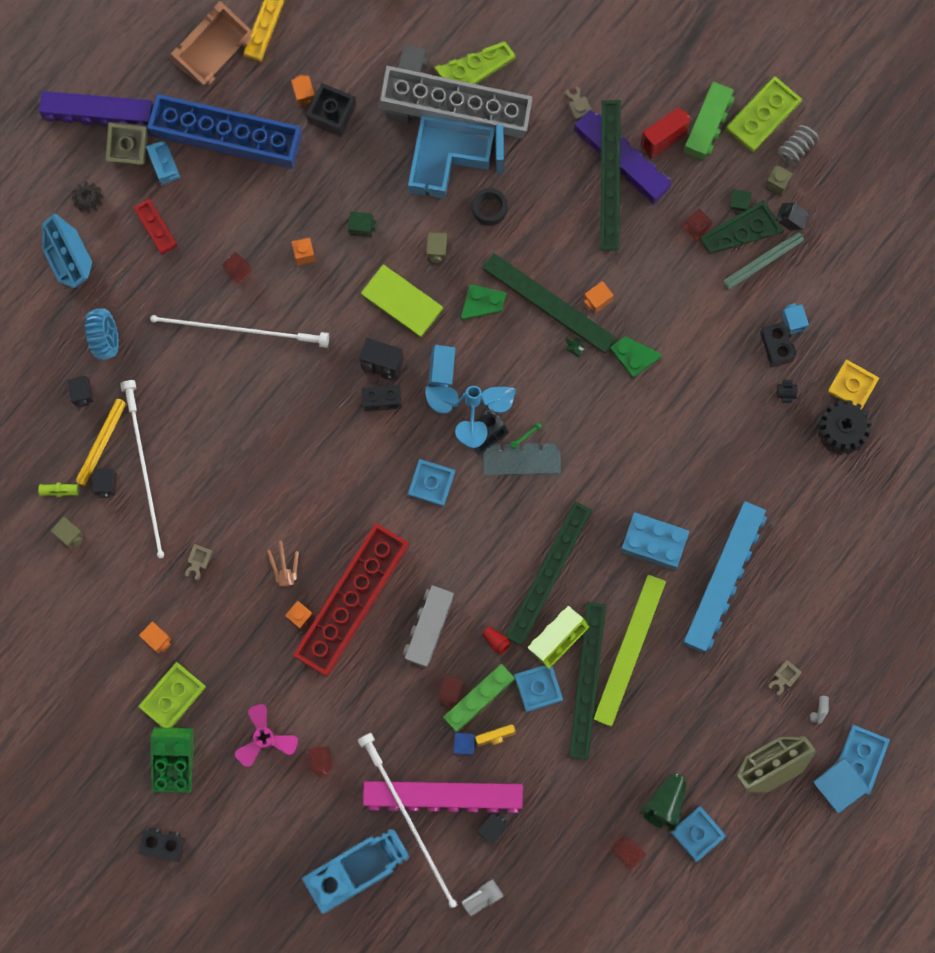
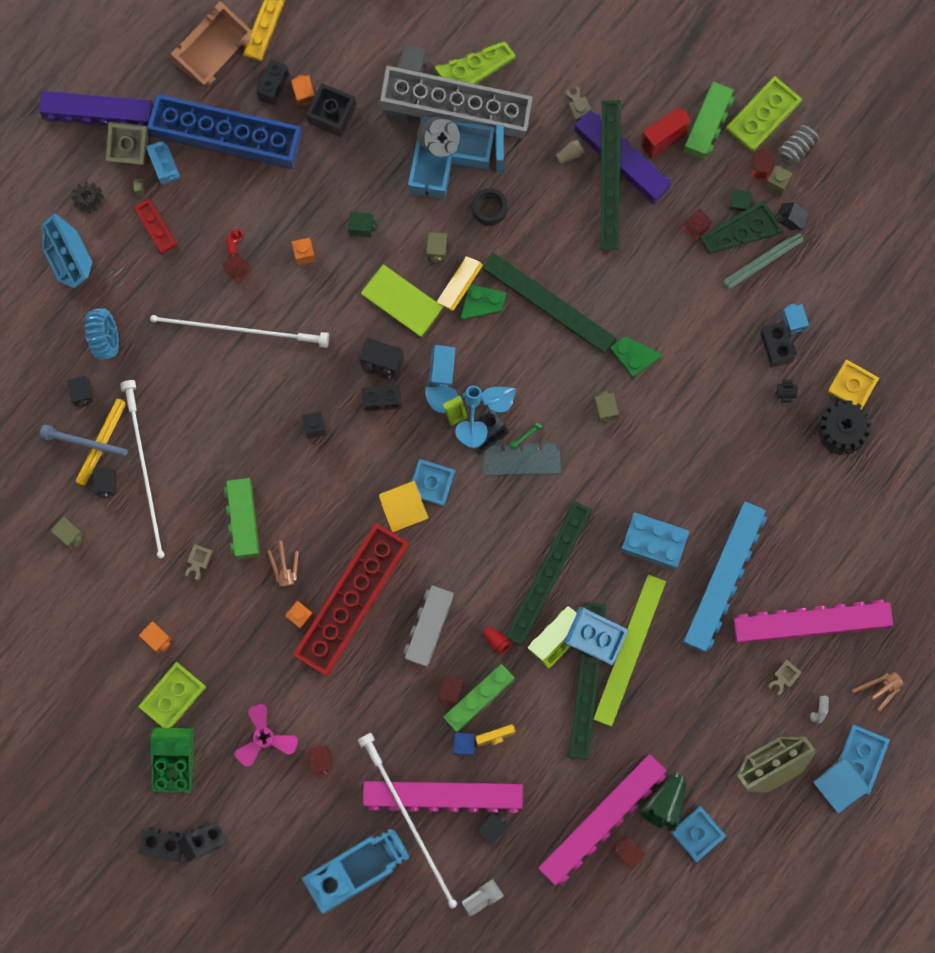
(48, 433): none -> sand blue piece
(58, 489): lime pin -> none
(138, 187): none -> olive tile
(203, 843): none -> black brick
(232, 240): none -> red arm
(243, 518): none -> bright green brick
(272, 82): none -> black brick
(314, 425): none -> black brick
(403, 506): none -> yellow slope
(434, 127): none -> brick
(455, 411): none -> lime tile
(459, 283): none -> tile
(538, 688): dark azure tile -> none
(570, 152): none -> dark tan cone
(574, 346): dark green plant -> none
(596, 635): none -> dark azure tile
(598, 297): orange brick -> none
(602, 819): none -> dark pink brick
(606, 406): none -> olive brick
(762, 163): none -> clear red brick
(812, 622): none -> dark pink brick
(891, 683): none -> nougat plant

